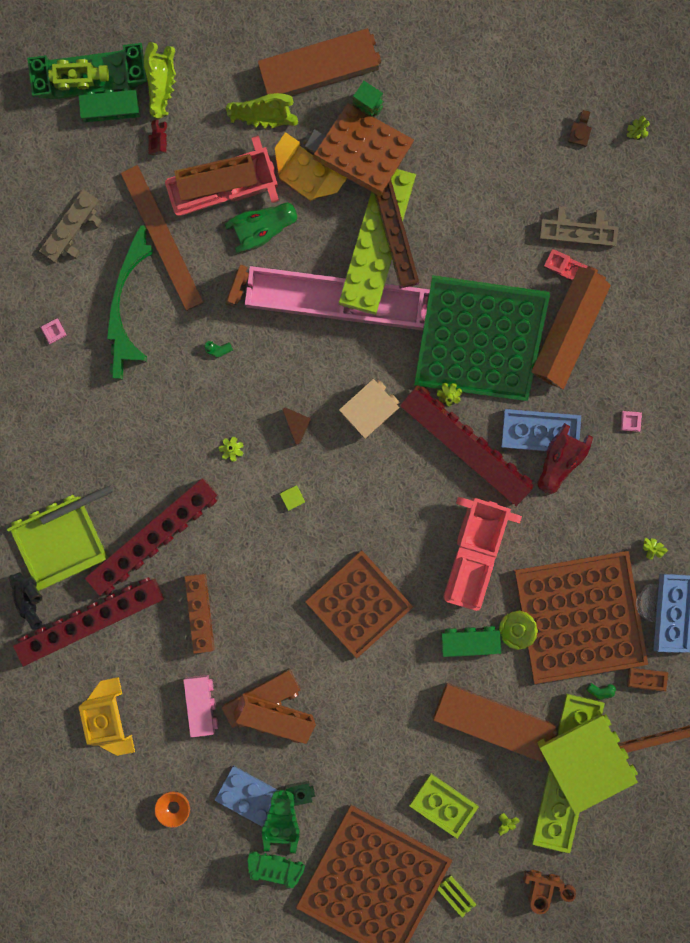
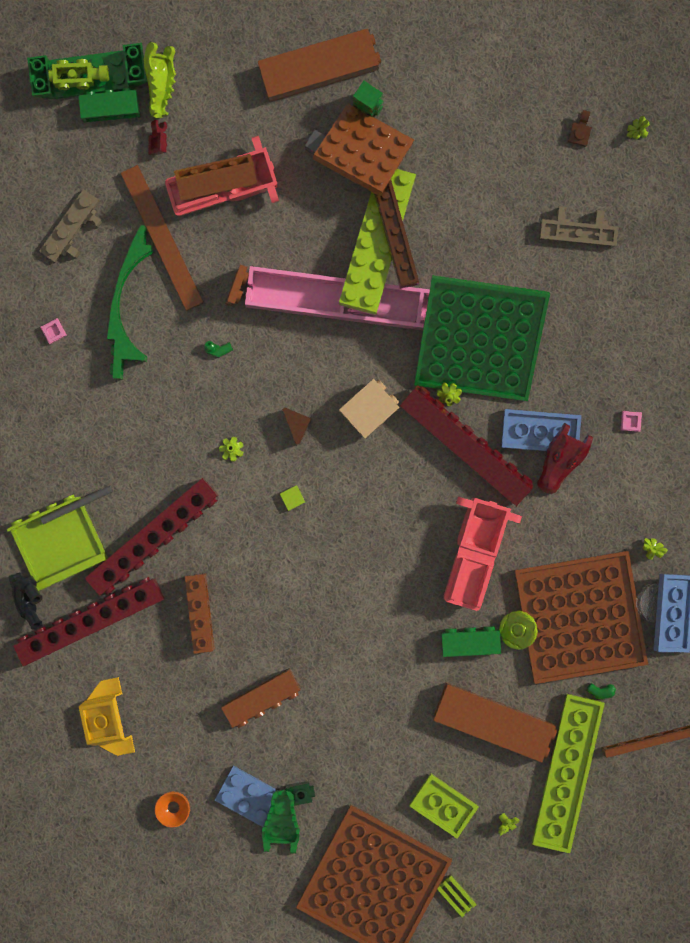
(200, 705): bright pink brick -> none
(259, 226): green animal -> none
(266, 111): lime animal -> none
(274, 719): dark orange brick -> none
(274, 869): green piece -> none
(303, 173): yellow piece -> none
(359, 604): dark orange plate -> none
(542, 888): dark orange pin -> none
(563, 264): coral slope -> none
(566, 896): dark orange hinge -> none
(571, 327): dark orange brick -> none
(589, 763): lime panel -> none
(647, 679): dark orange plate -> none

